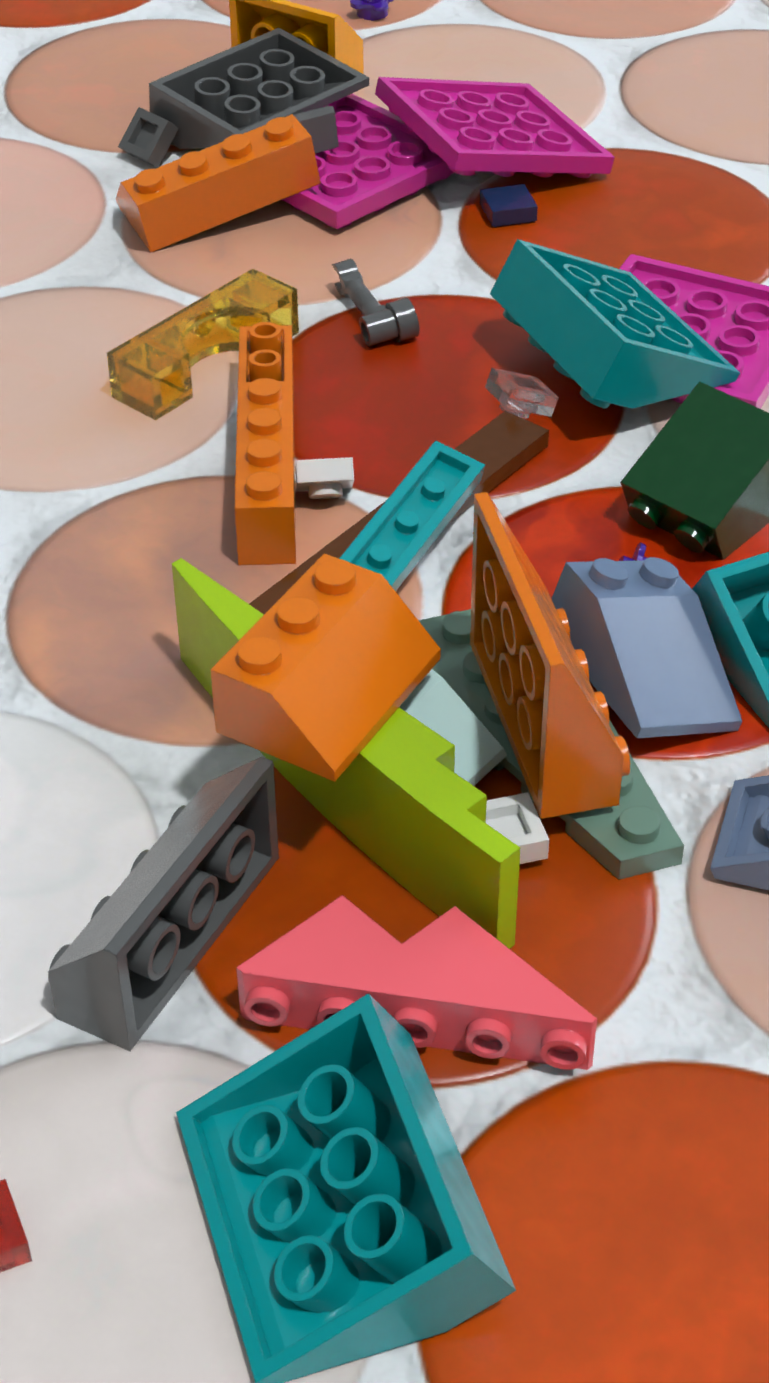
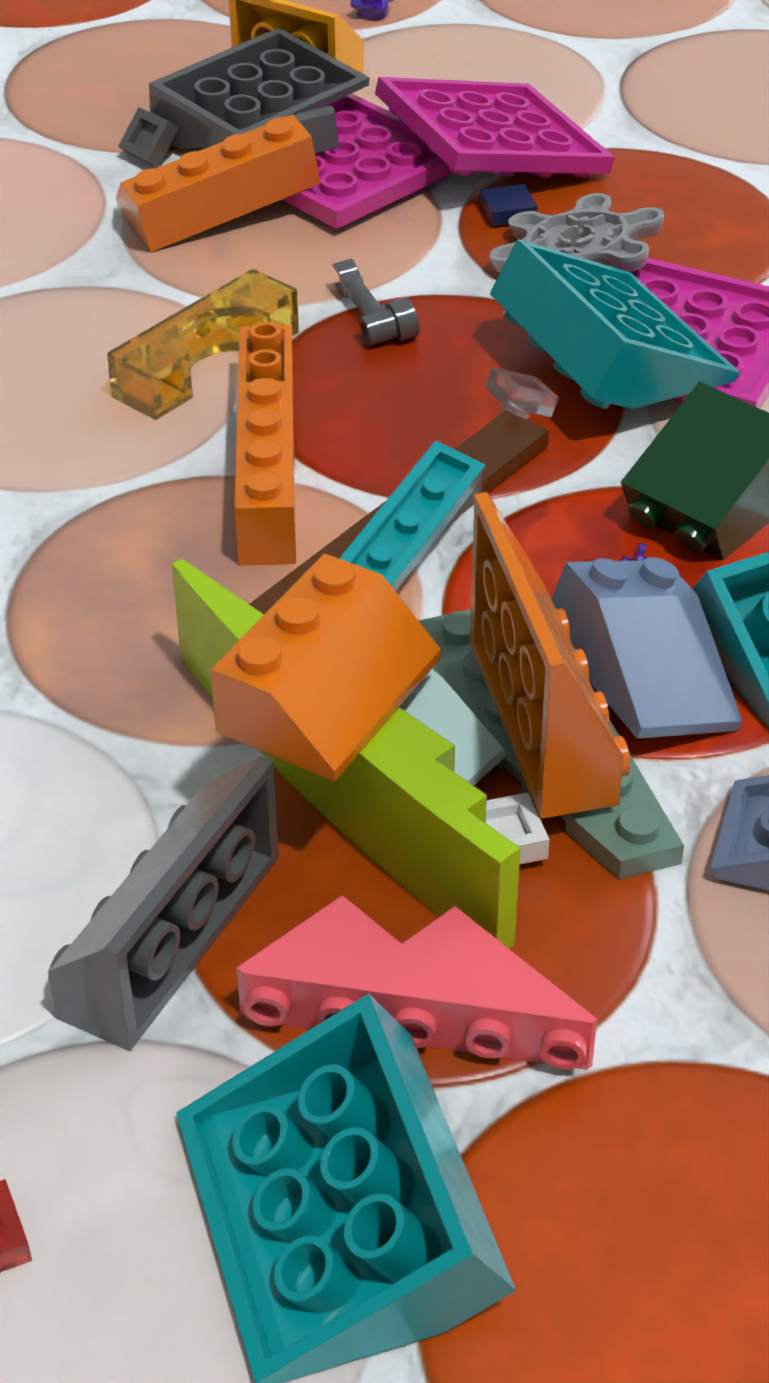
(324, 476): white plate -> none
(588, 233): none -> light grey plate

